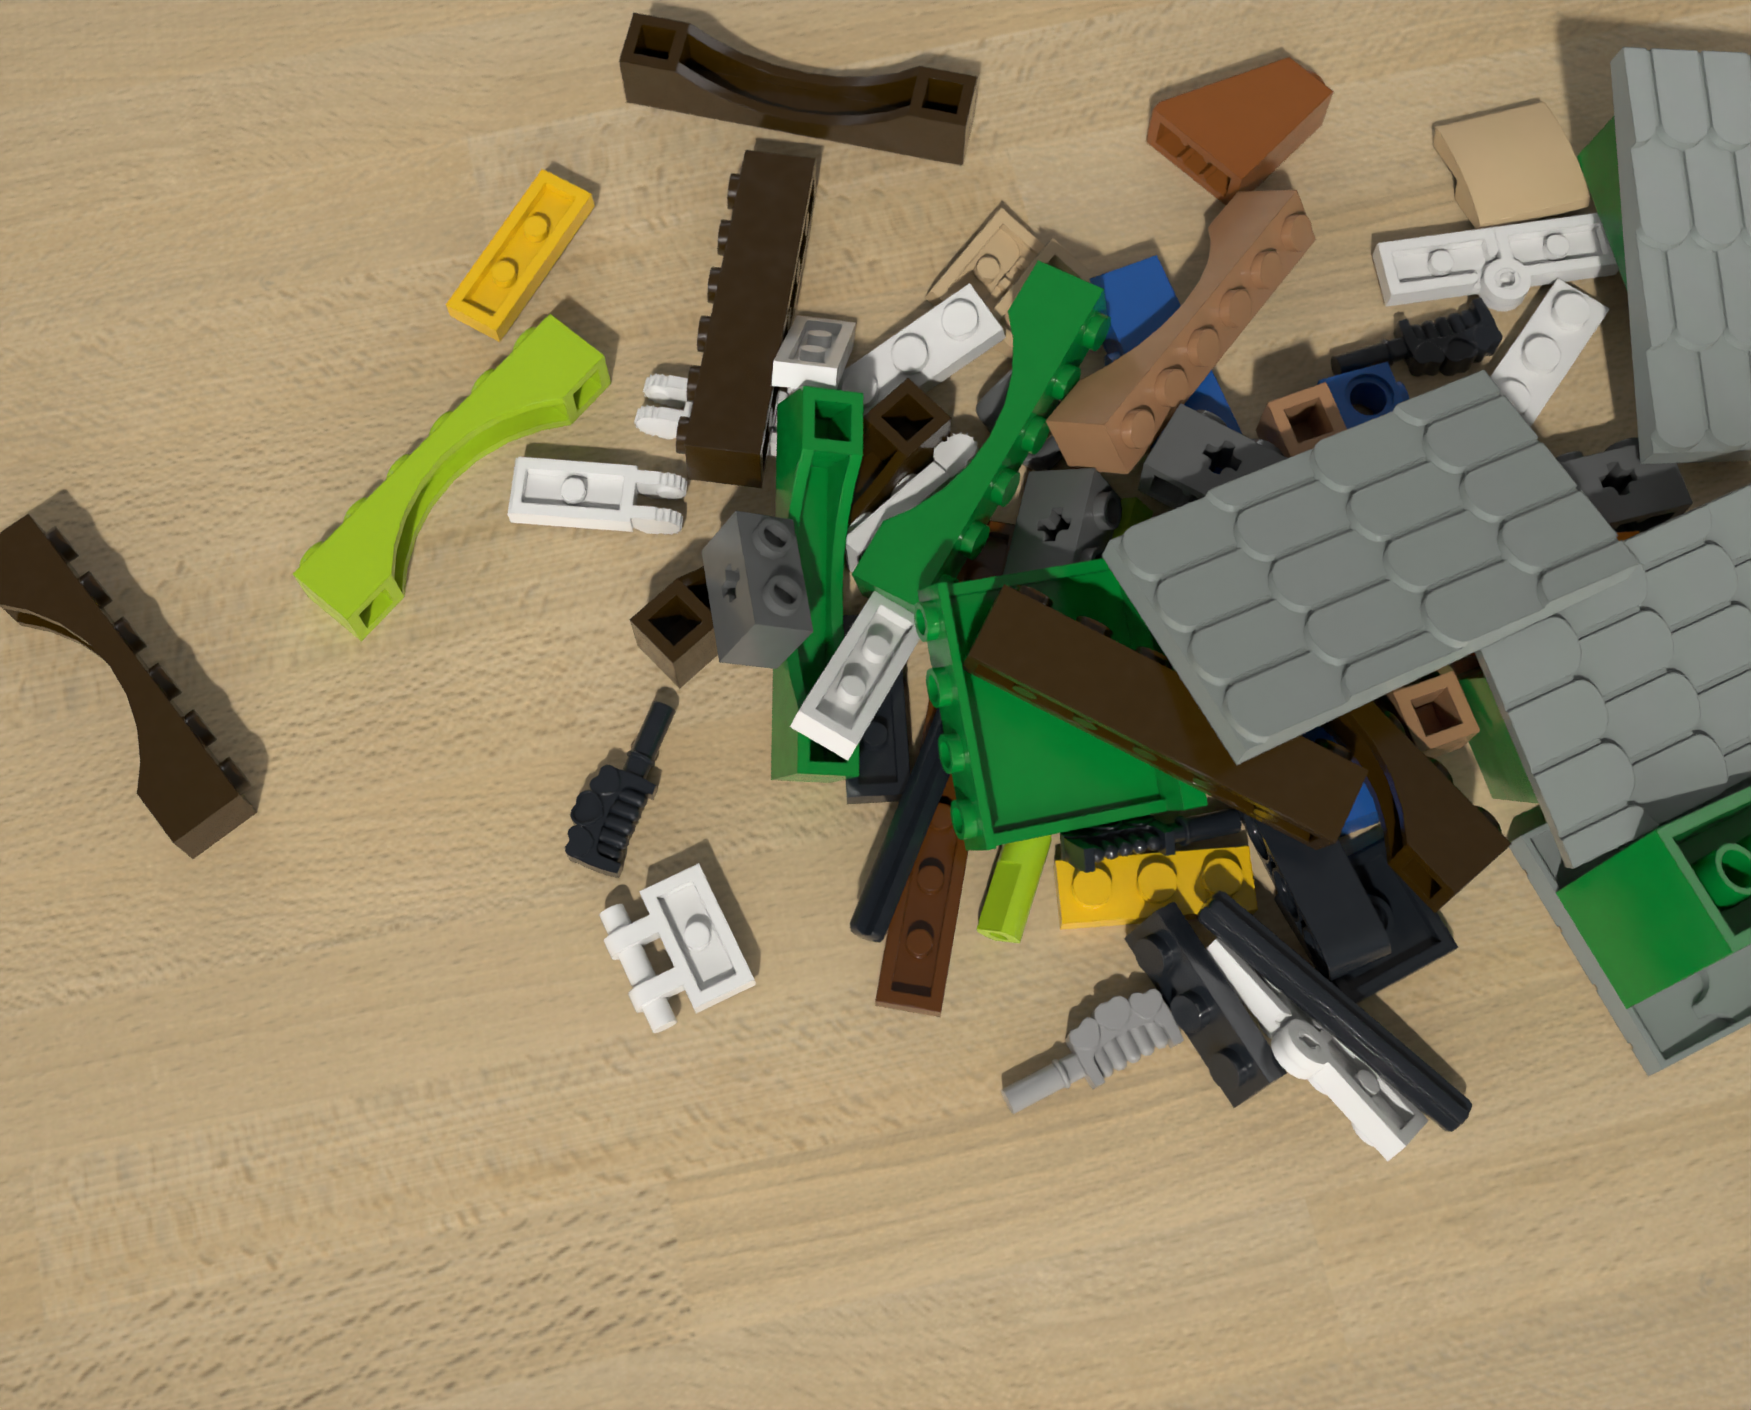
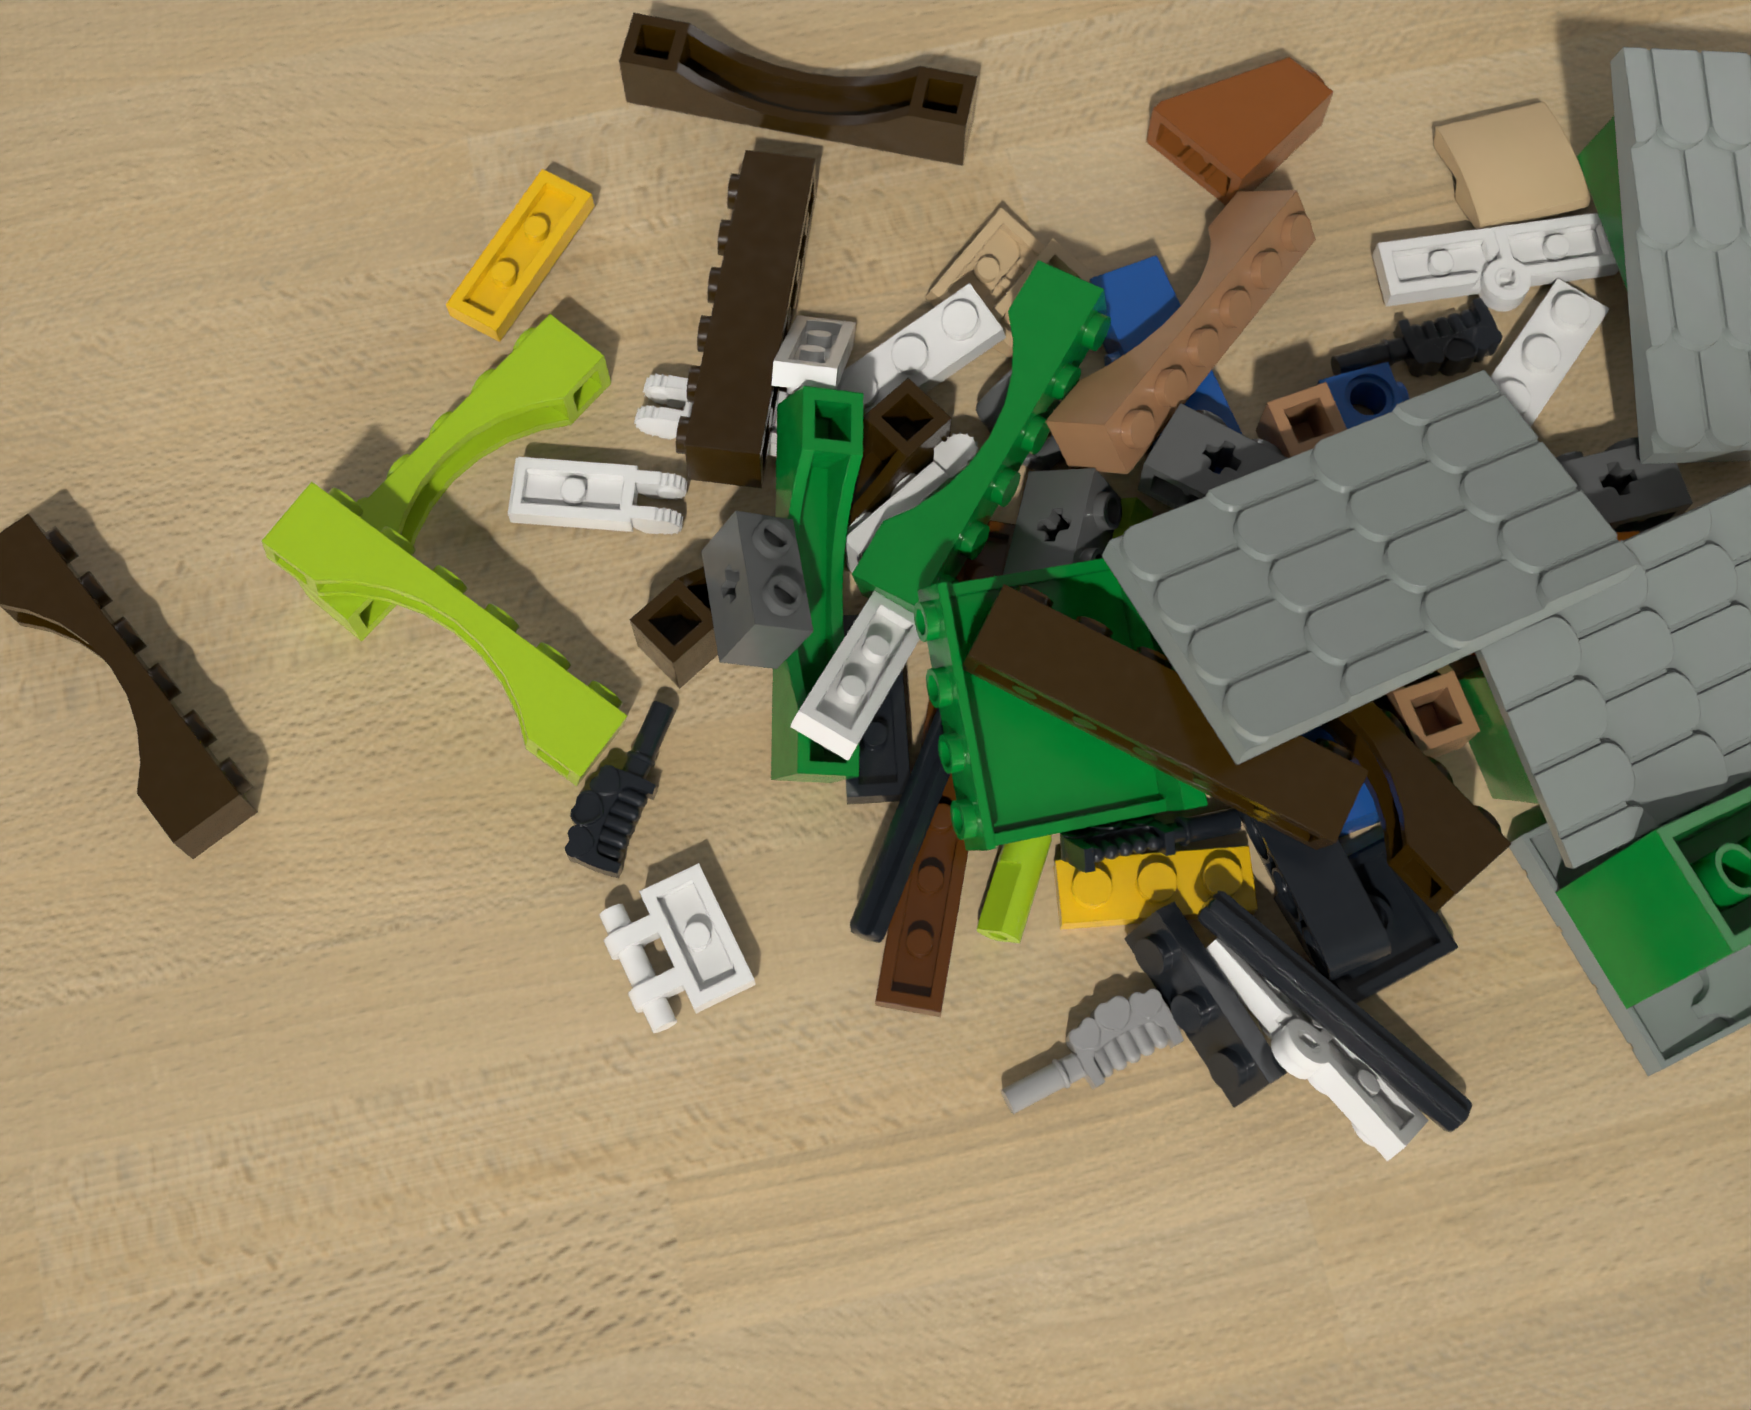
(342, 555): none -> lime arch

